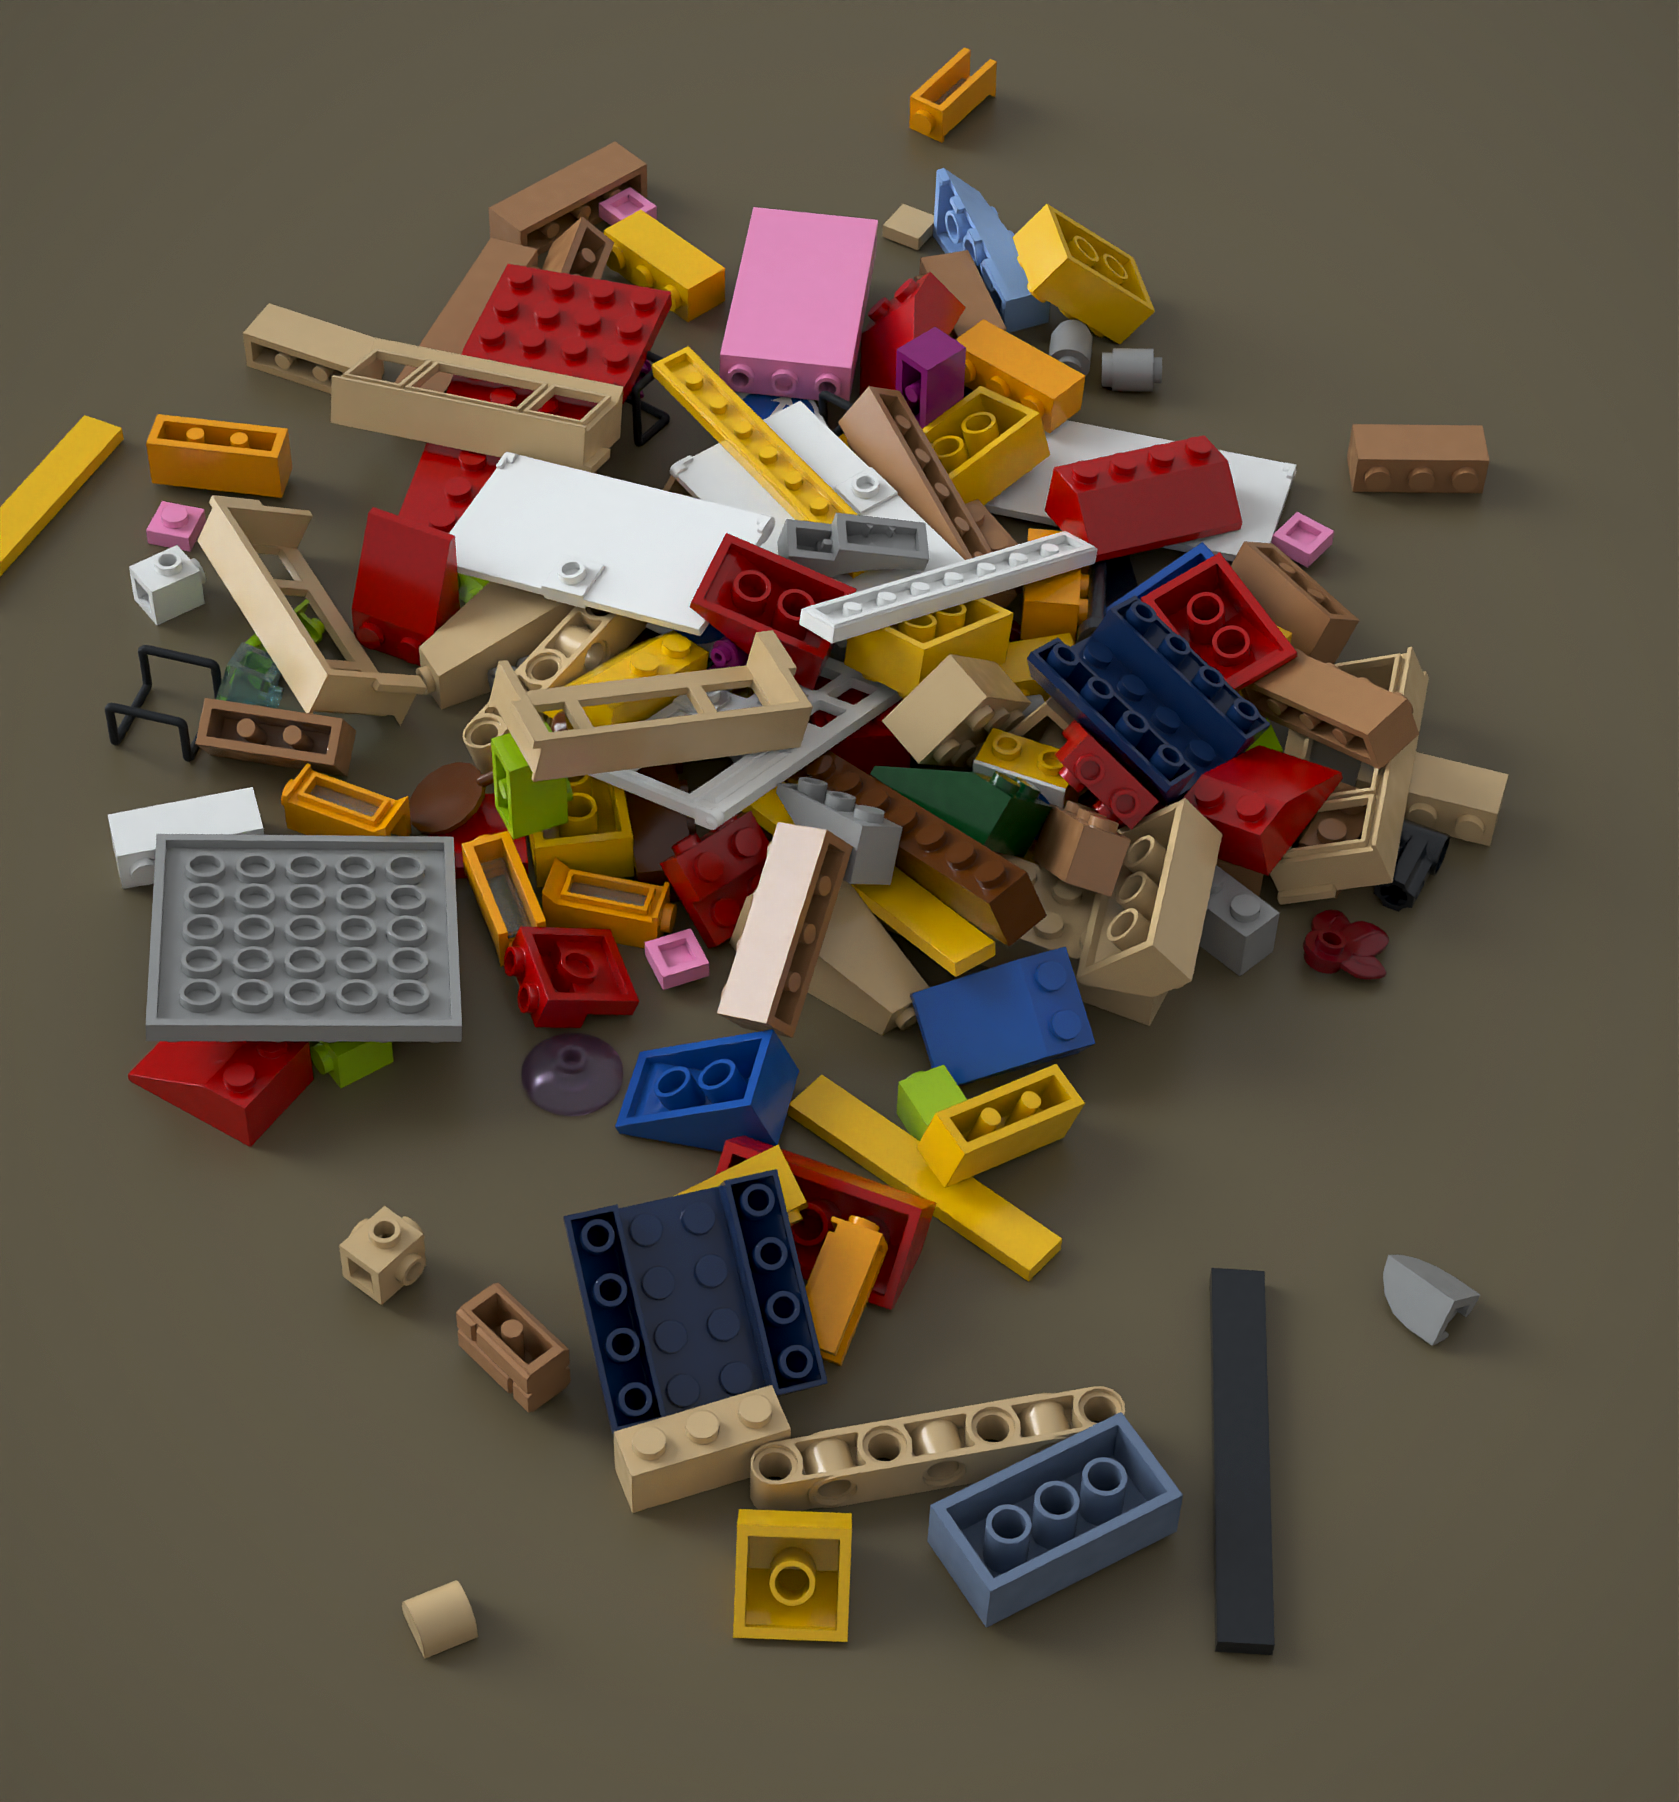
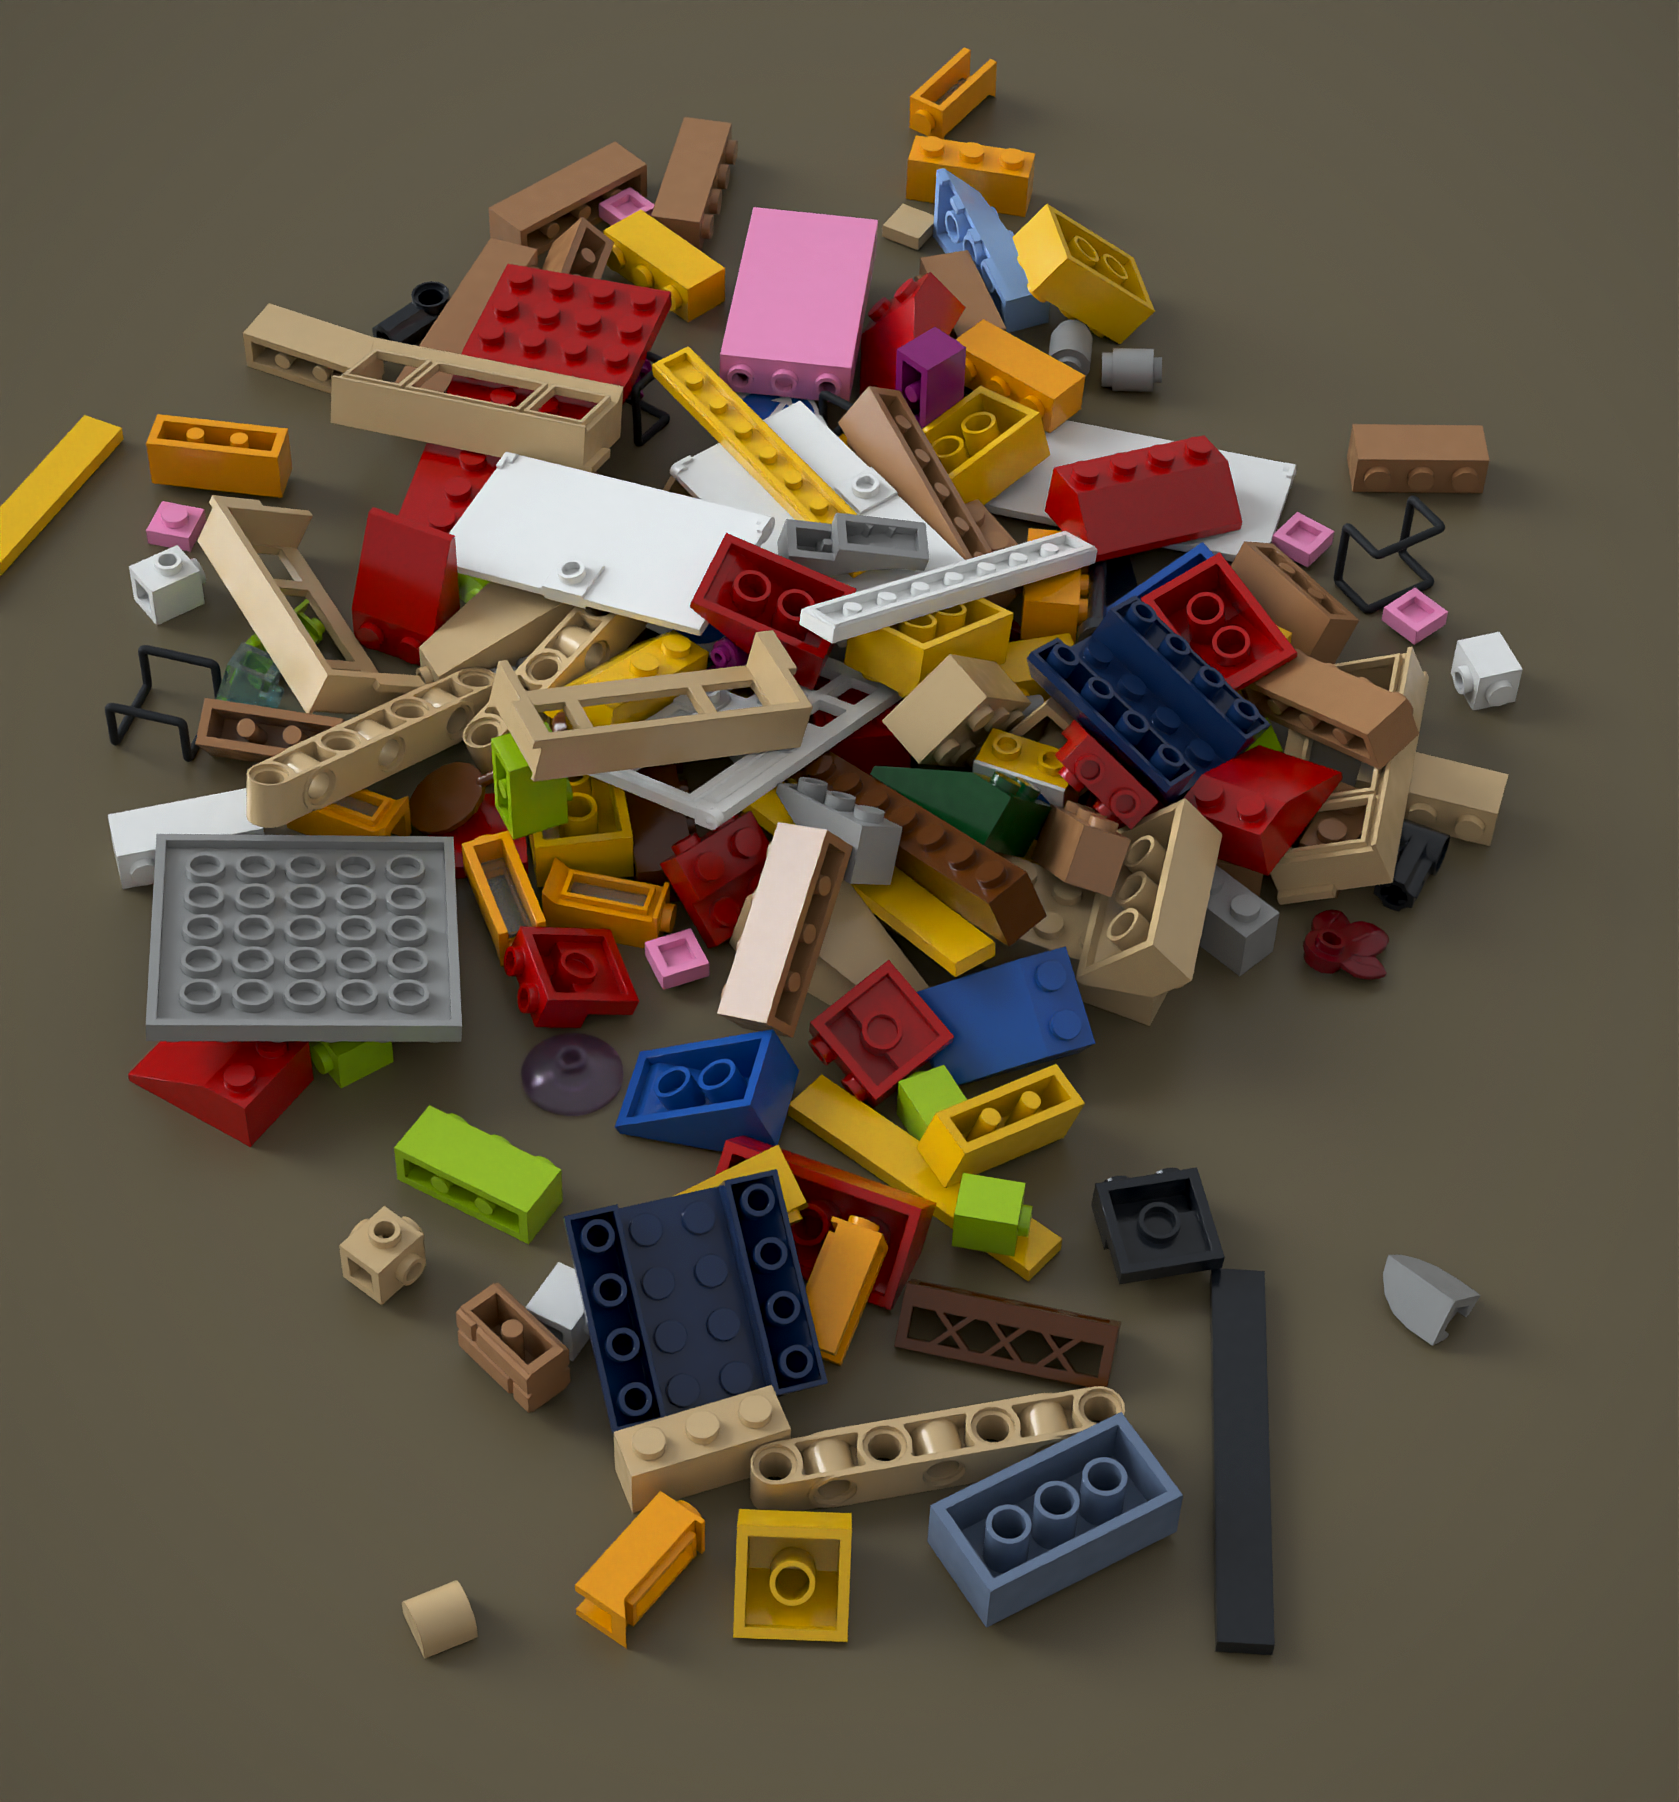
(365, 748): none -> tan beam
(415, 319): none -> black piece
(479, 1174): none -> lime brick
(561, 1308): none -> white brick
(640, 1565): none -> light orange window
(695, 179): none -> medium nougat brick
(878, 1034): none -> red plate
(990, 1214): none -> lime brick
(997, 173): none -> light orange brick
(1011, 1313): none -> reddish brown fence
(1157, 1225): none -> black plate
(1400, 547): none -> black piece
(1414, 616): none -> bright pink plate
(1486, 671): none -> white brick

